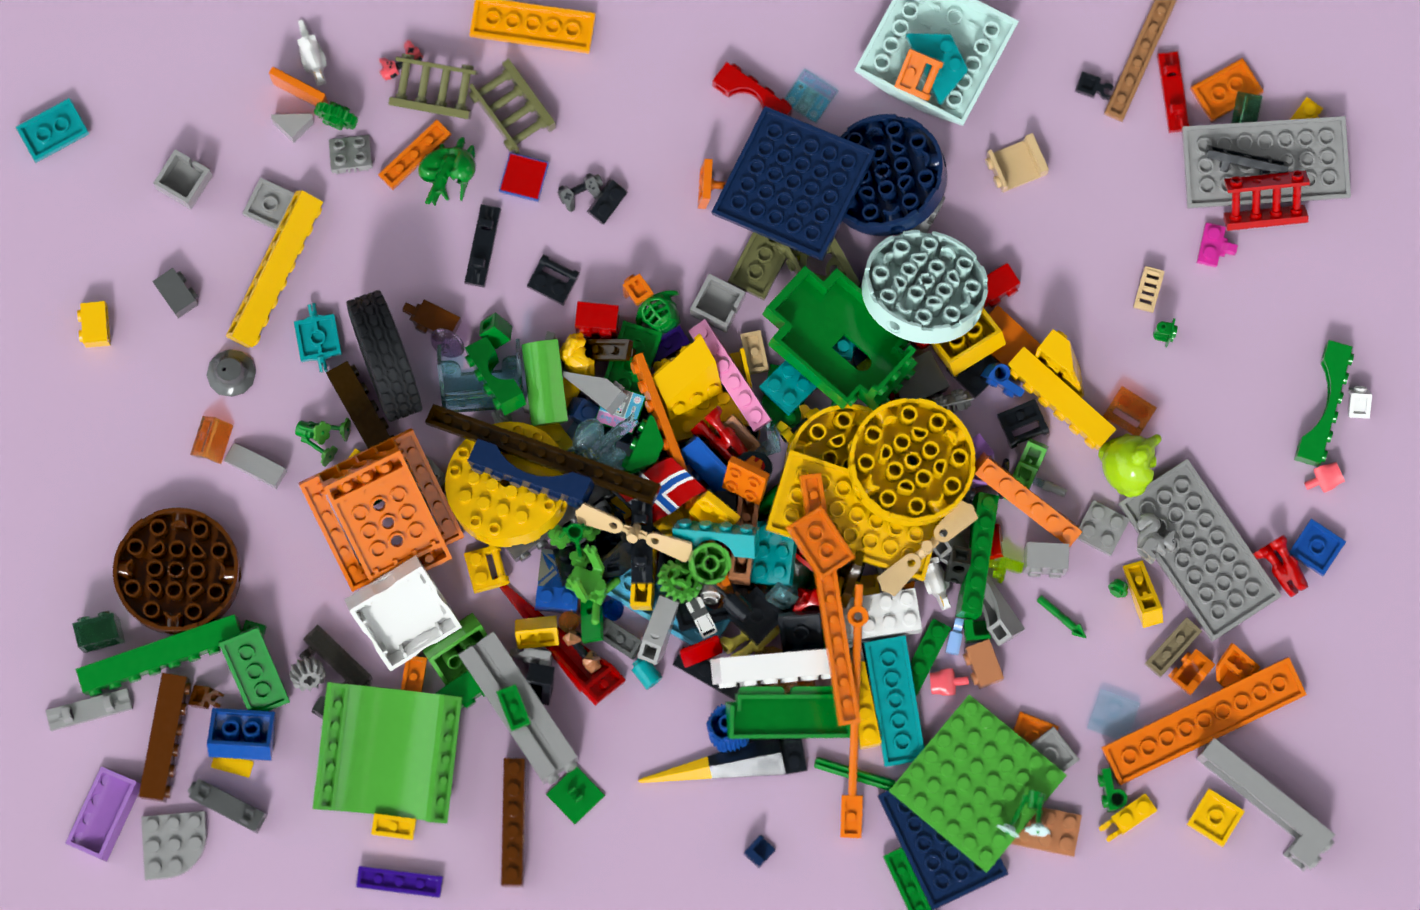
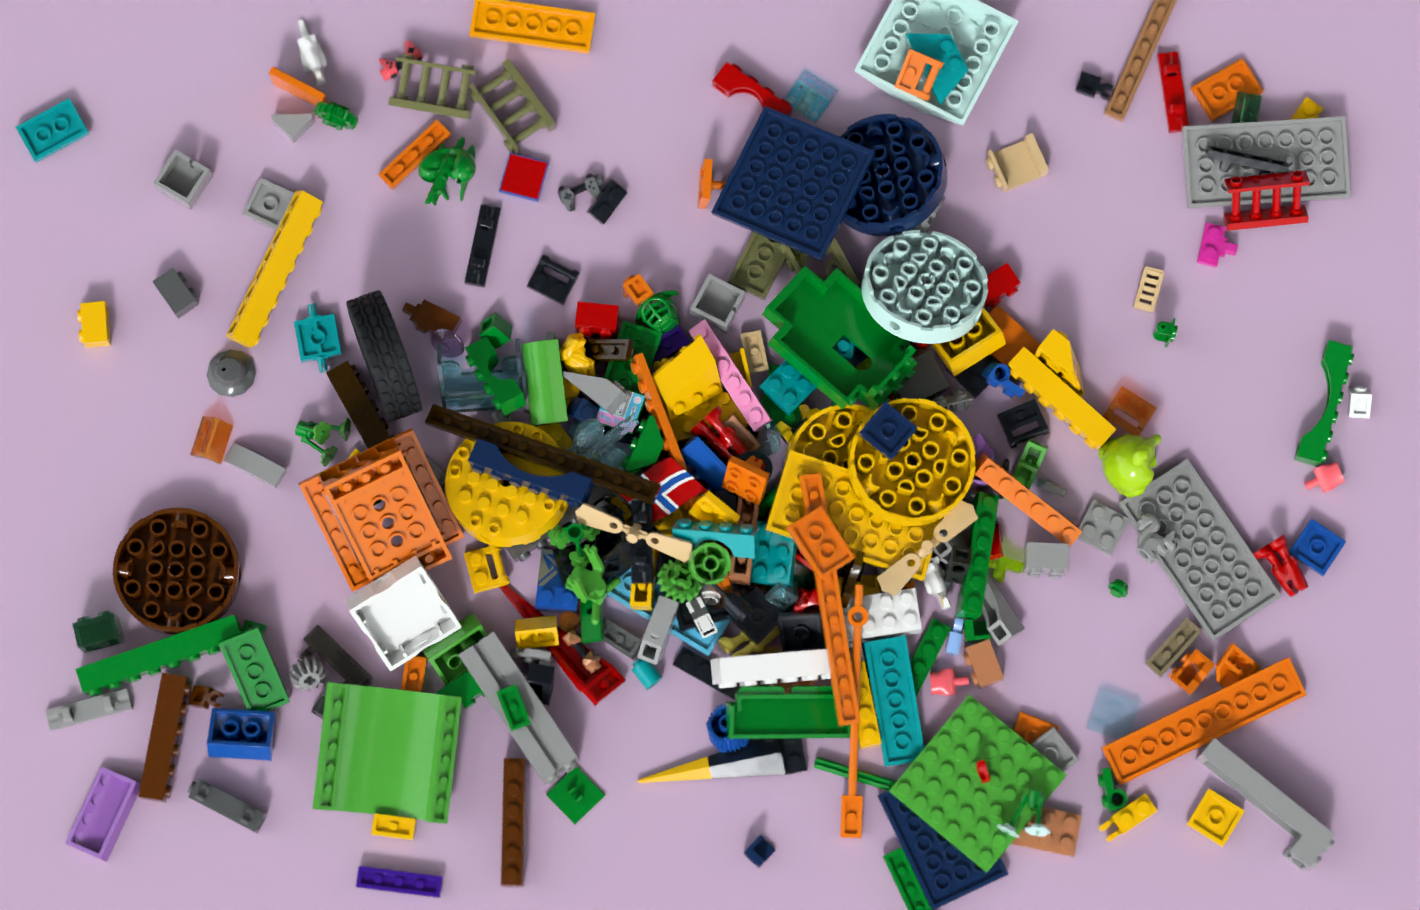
(172, 843): light grey plate -> none
(236, 766): yellow sticker -> none
(350, 154): light grey hinge -> none
(613, 609): clear blue tile -> none
(701, 651): red slope -> none
(888, 431): none -> dark blue plate
(982, 771): none -> red tile
(1077, 630): green piece -> none
(1143, 594): yellow slope -> none

